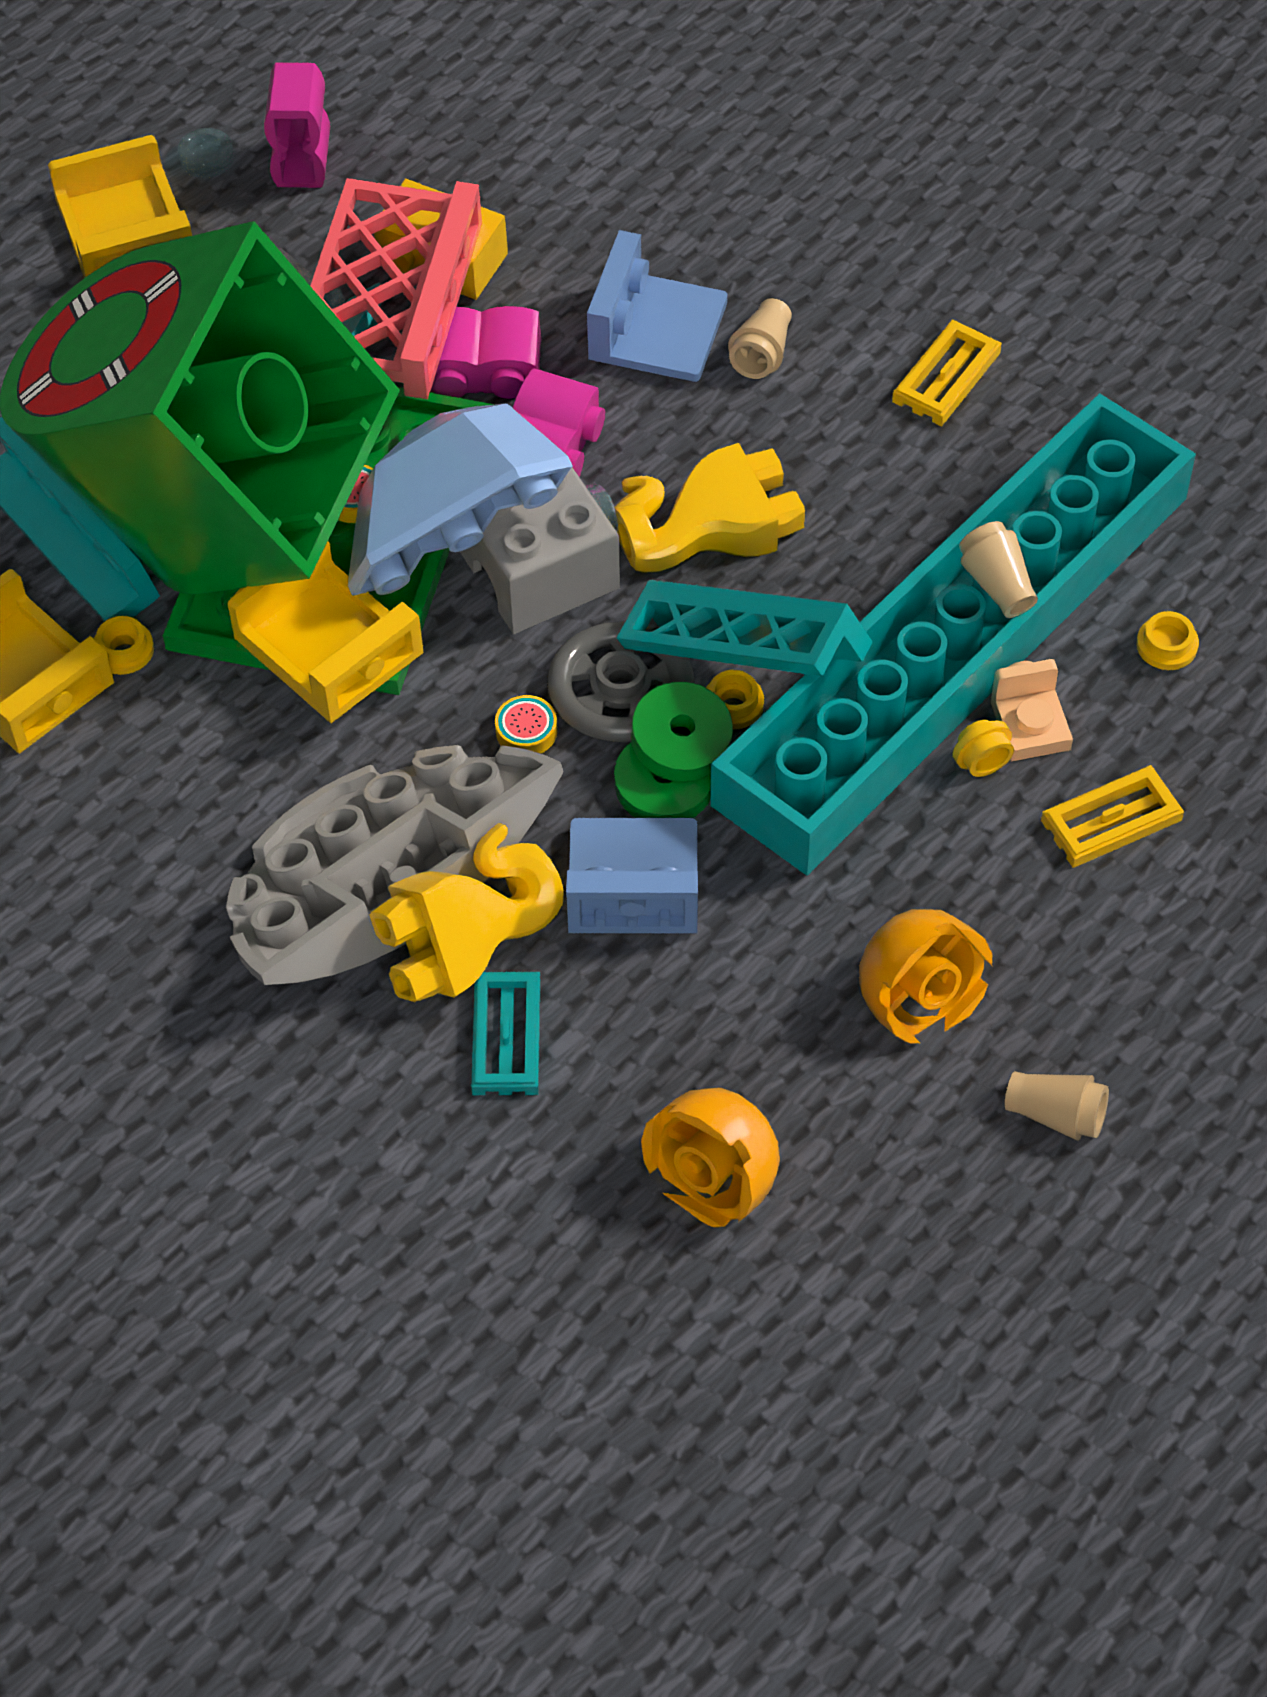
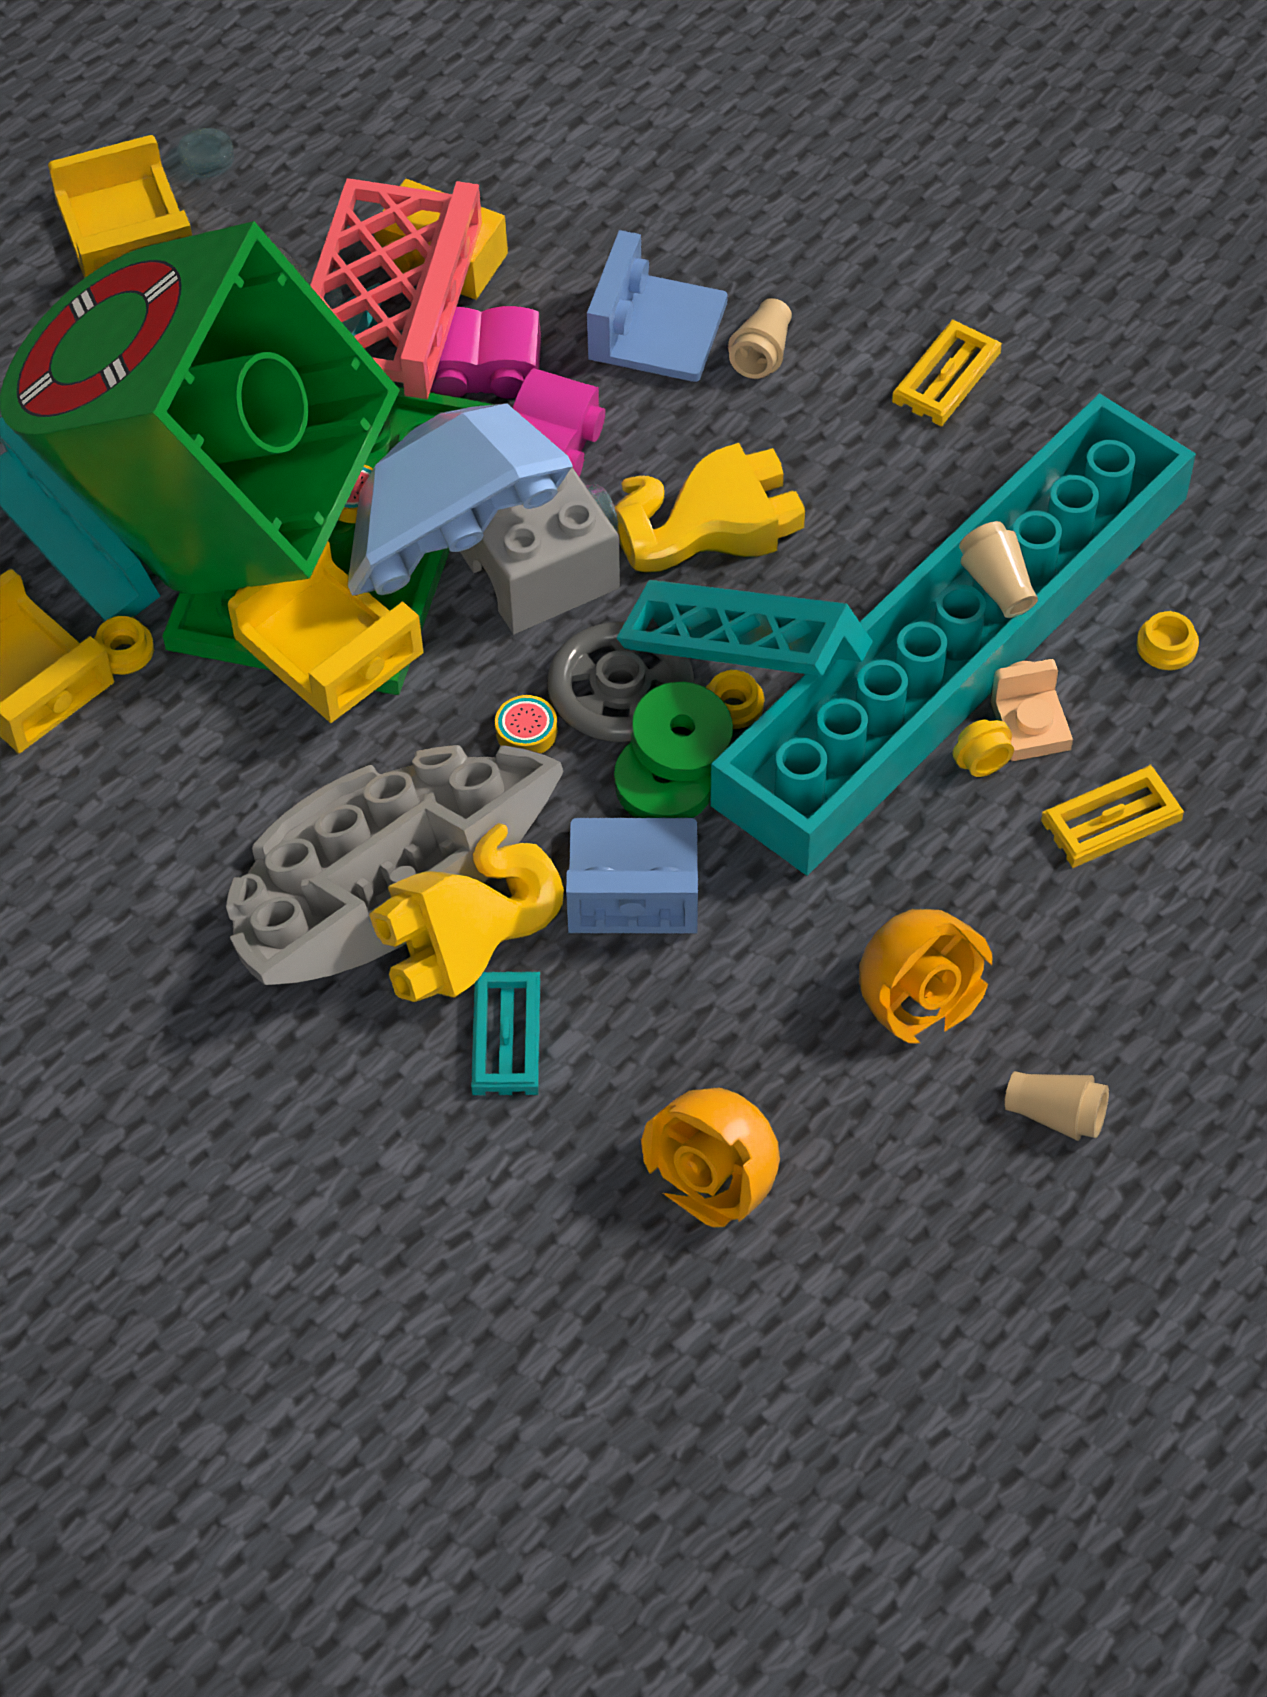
(297, 125): dark pink brick -> none

